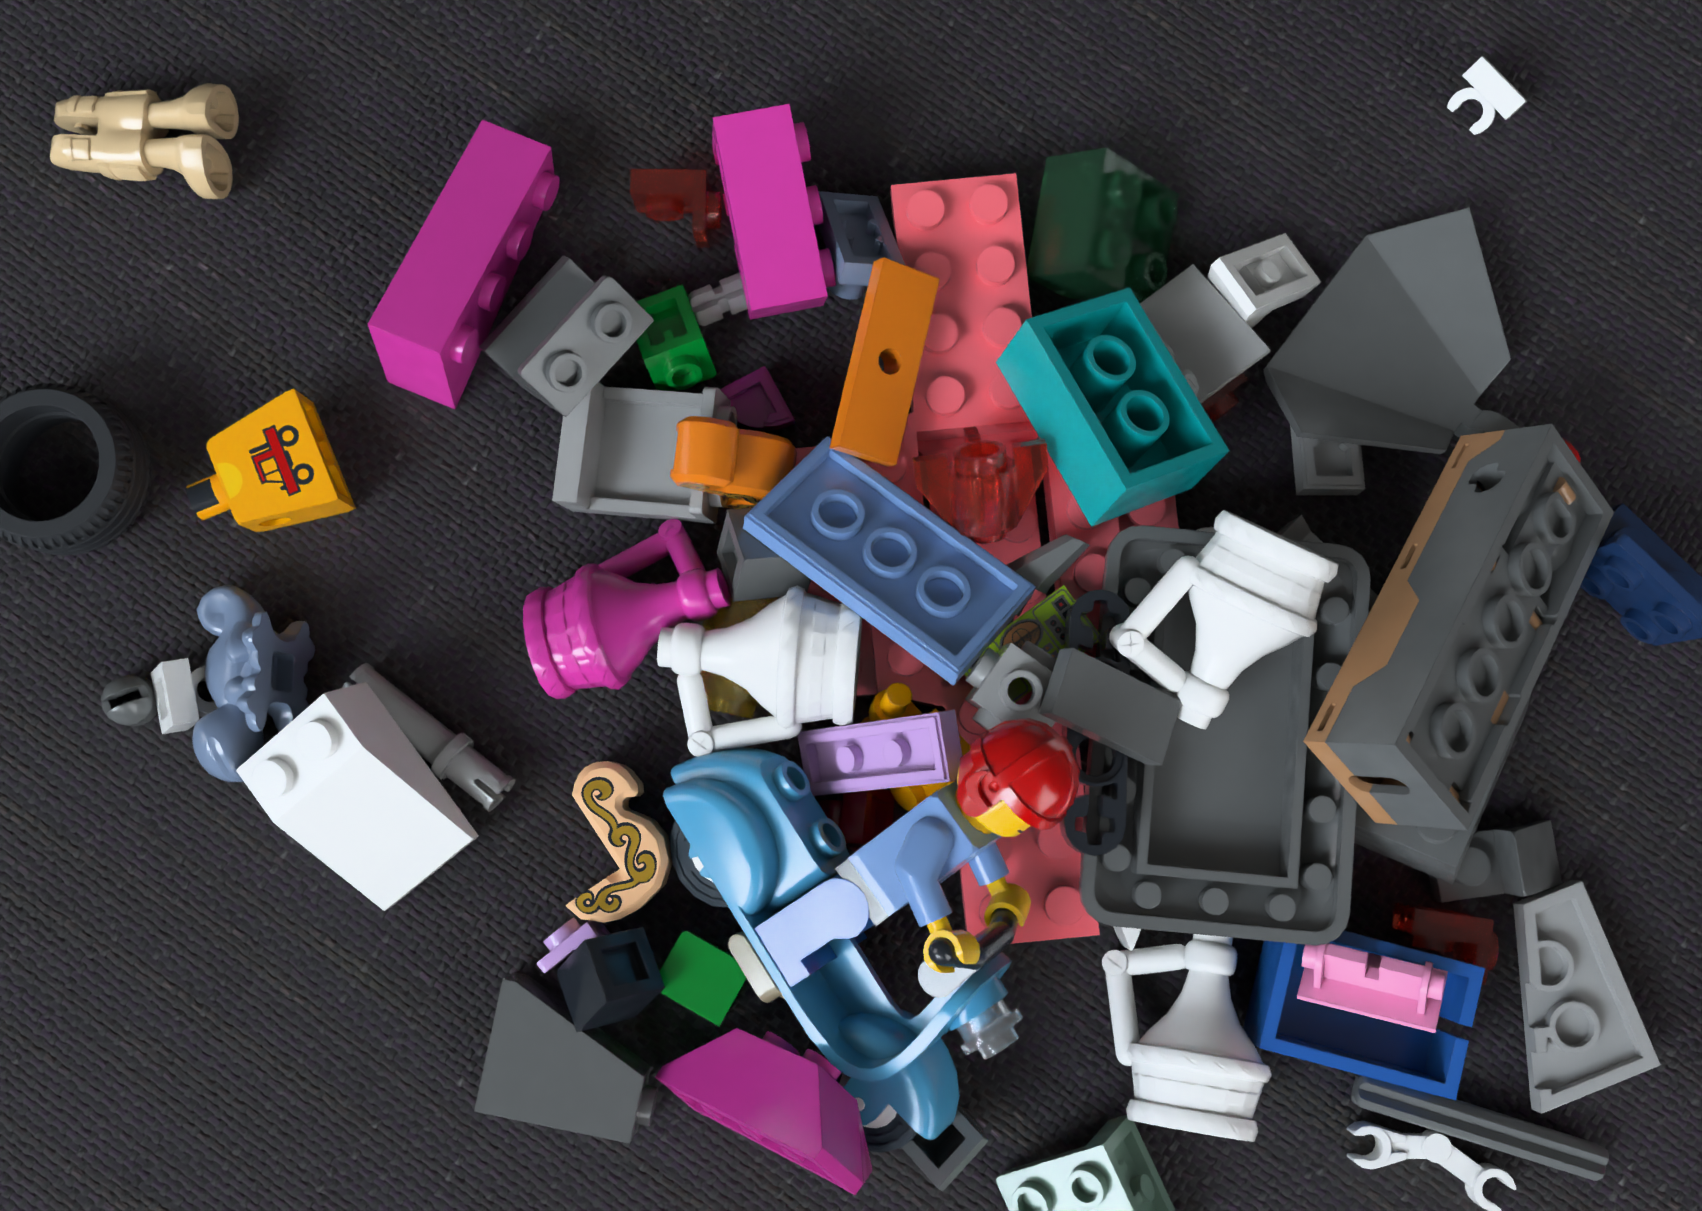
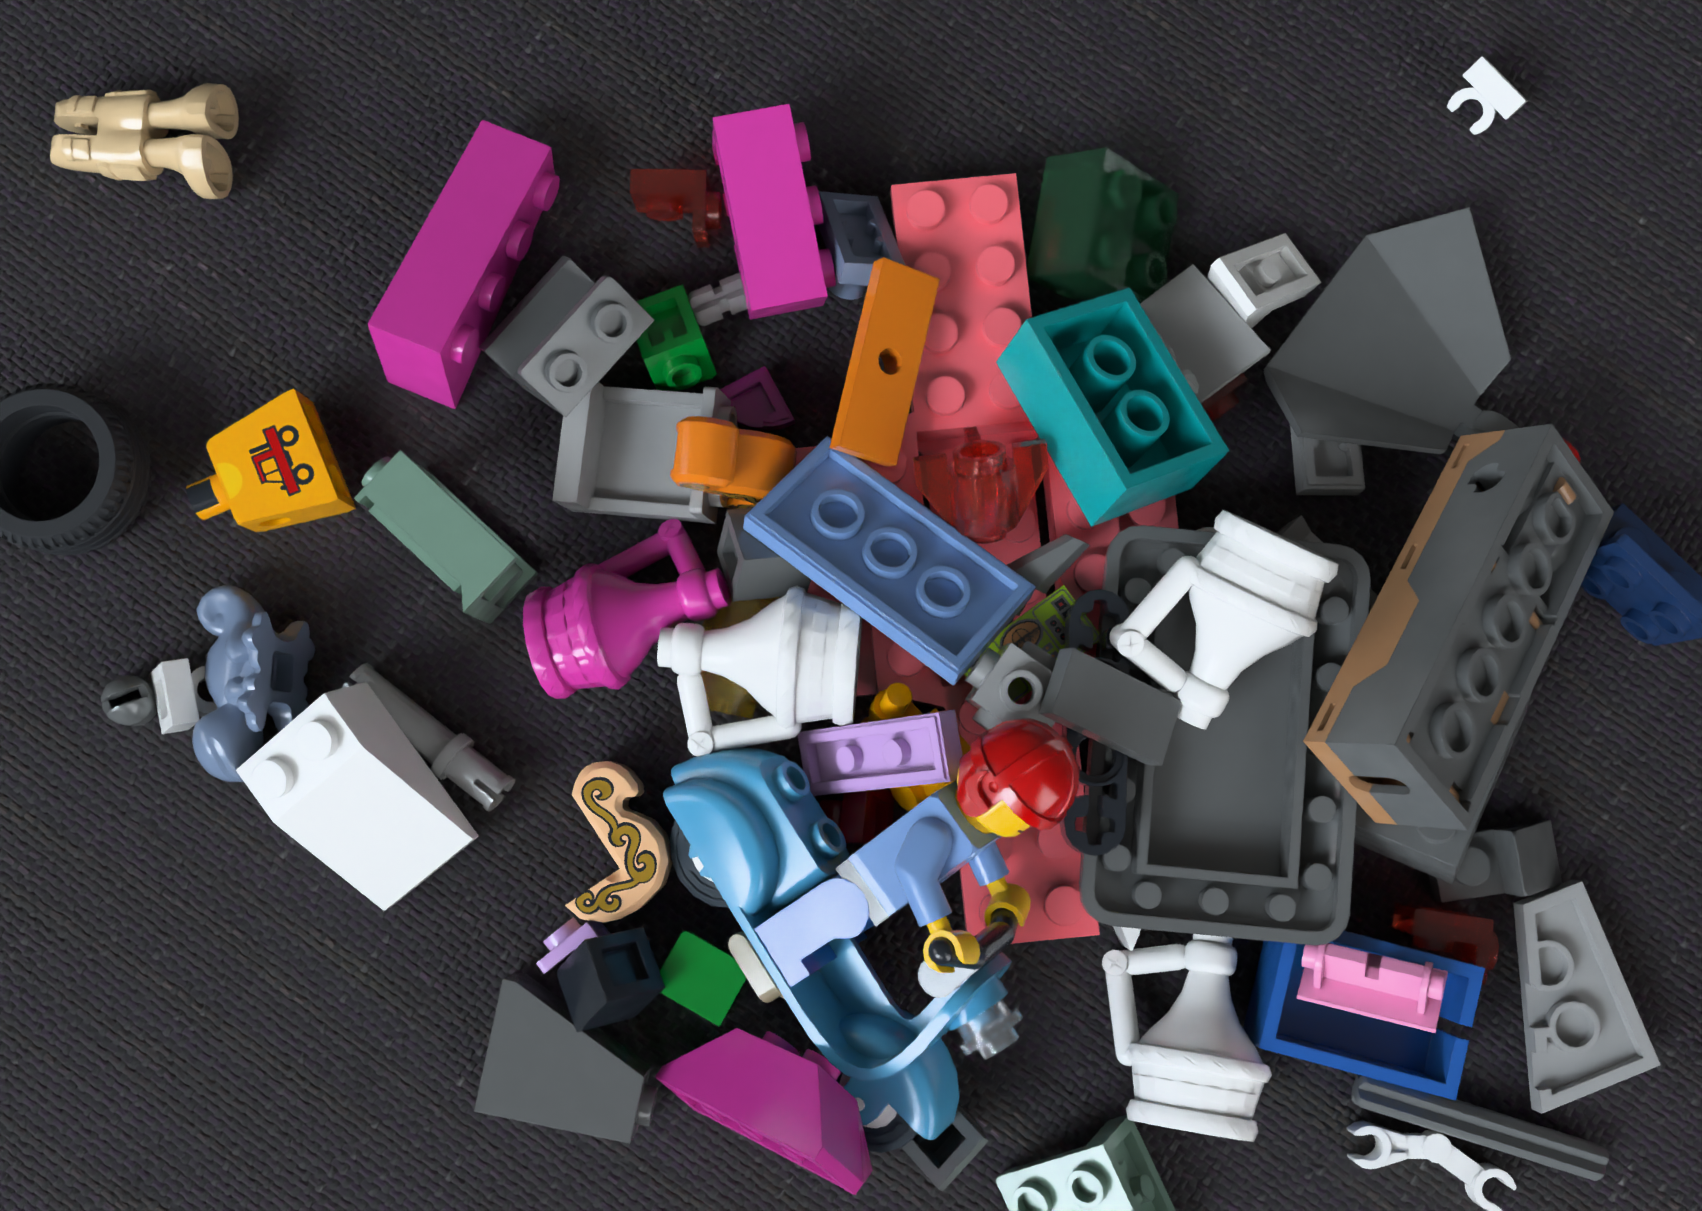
(445, 535): none -> sand green window

